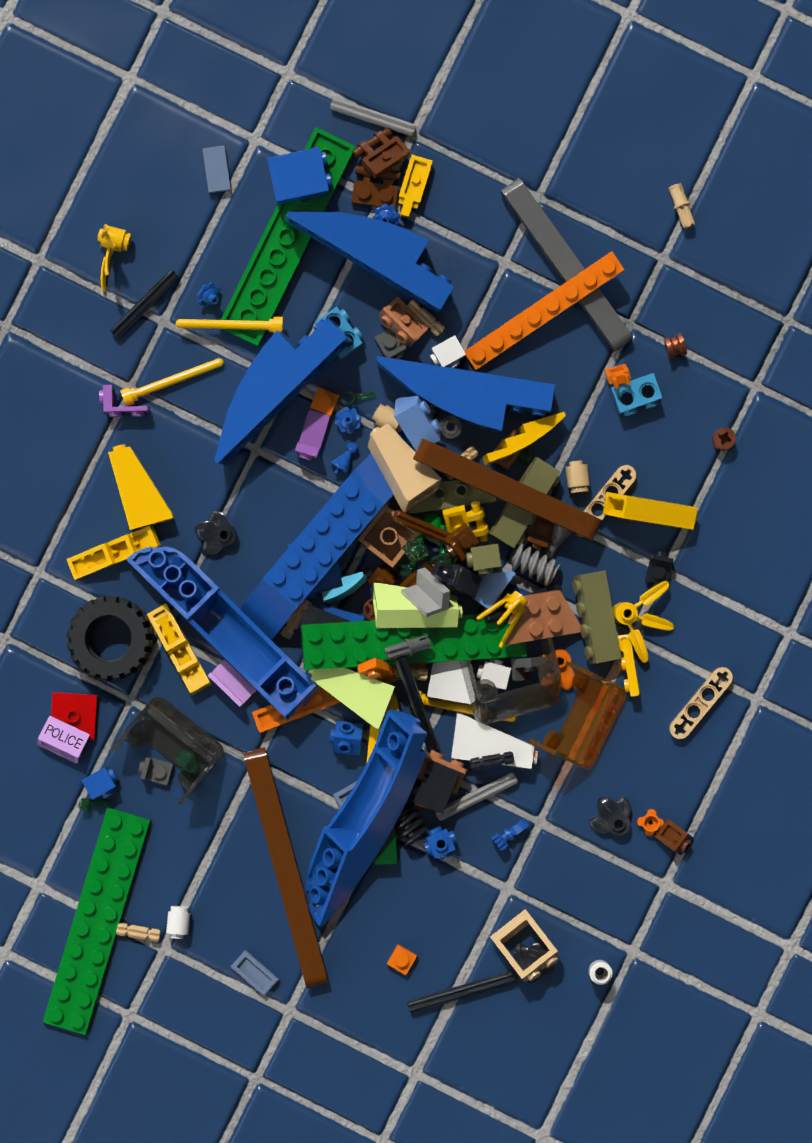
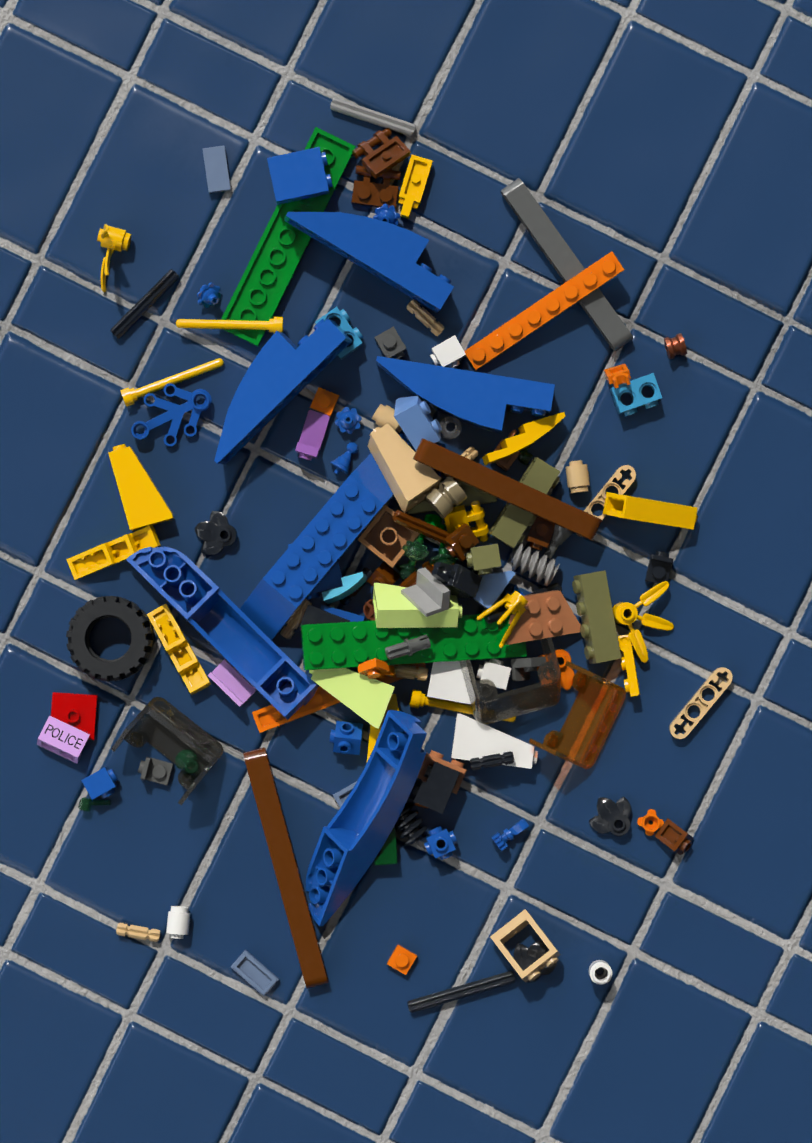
(96, 921): green plate -> none
(106, 398): medium lavender bracket -> none
(174, 412): none -> blue plant
(359, 396): clear green hand -> none
(402, 322): nougat bracket -> none
(416, 701): black axle -> none
(446, 497): none -> dark tan wheel
(478, 795): light grey axle -> none
(681, 205): tan axle -> none
(720, 438): copper wheel -> none

